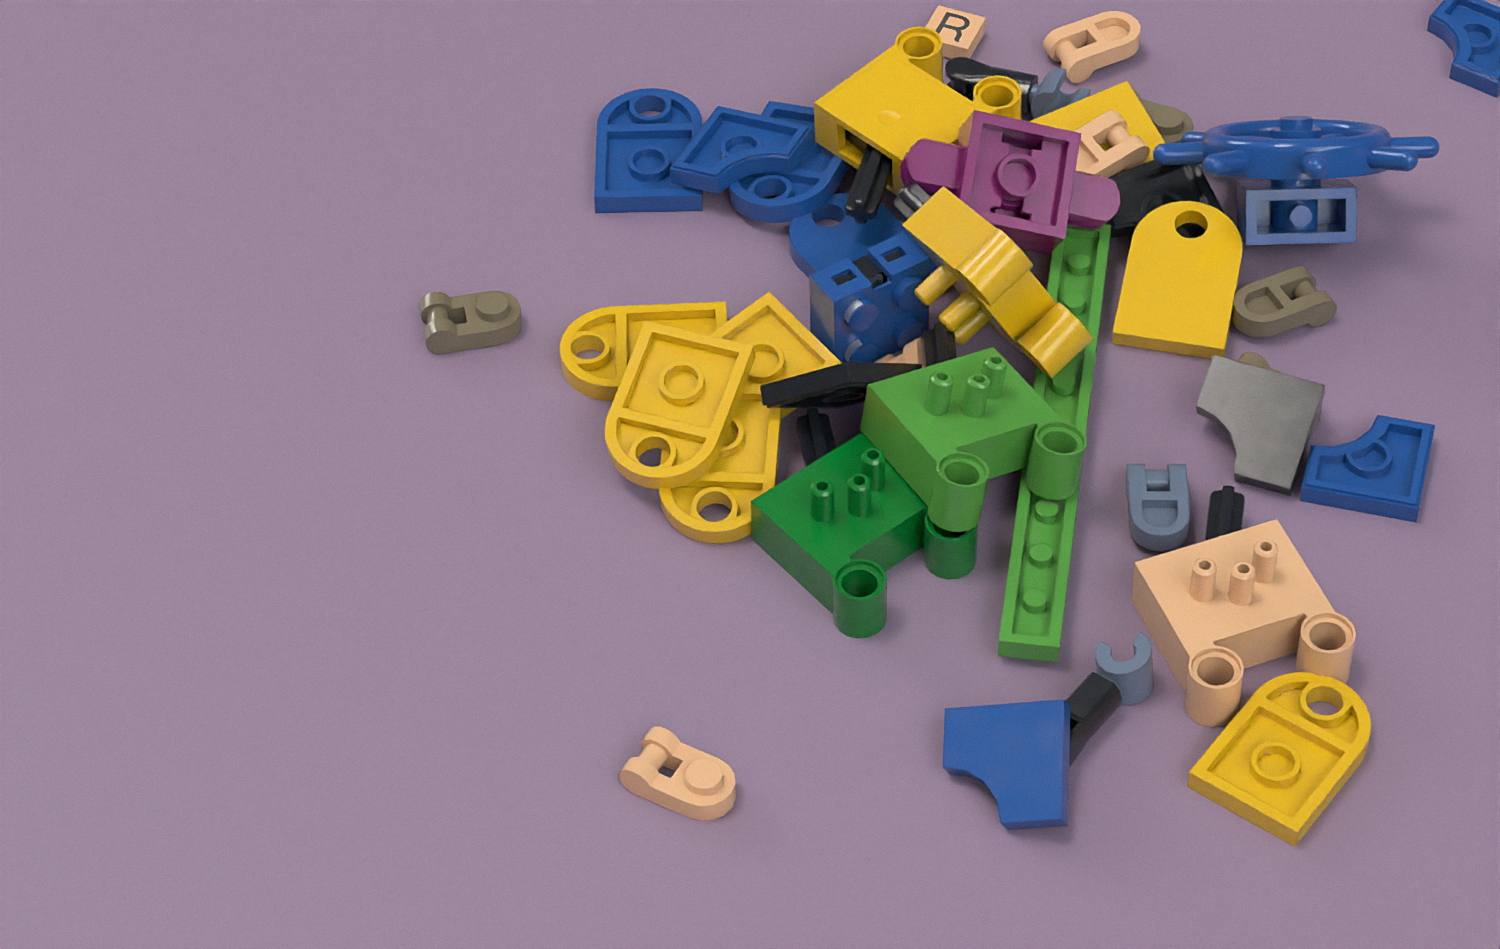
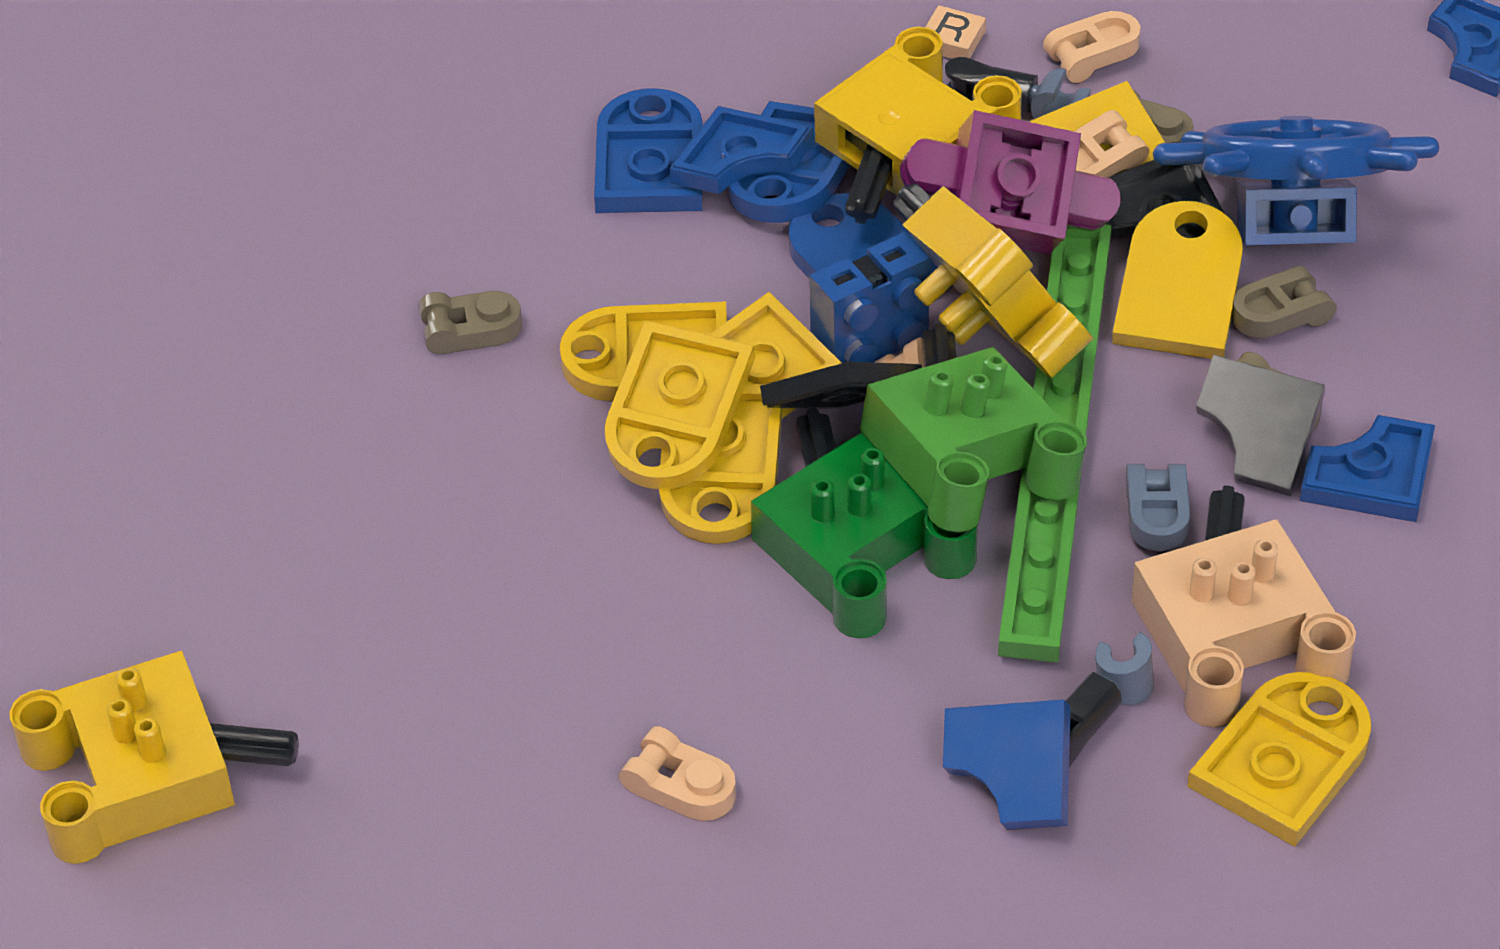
(145, 751): none -> yellow piece

